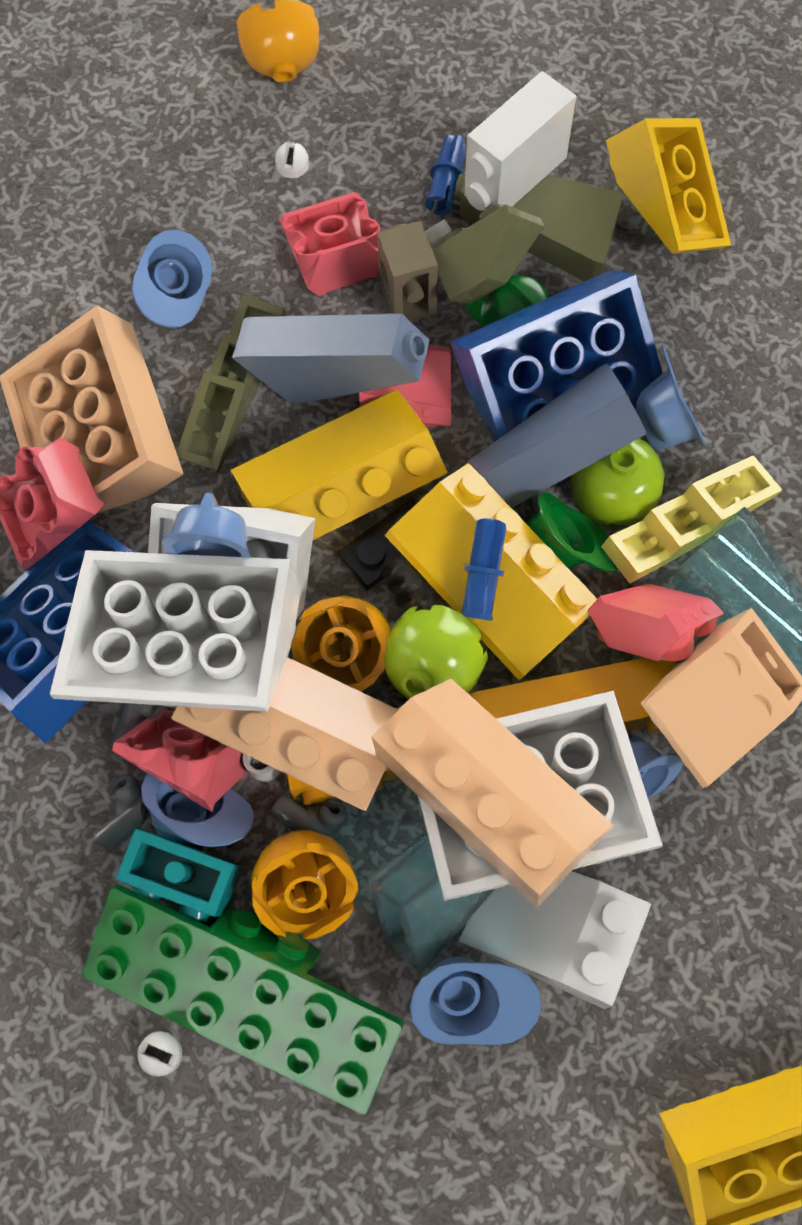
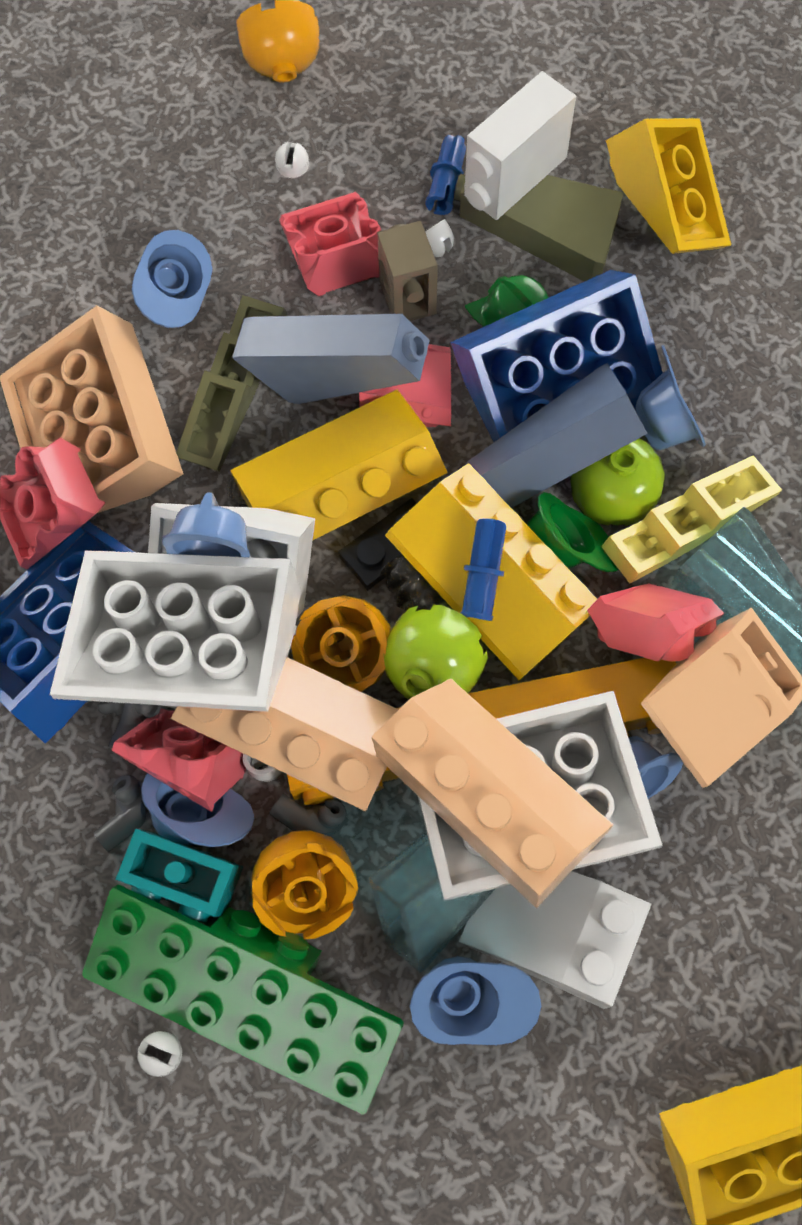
(486, 253): olive slope -> none

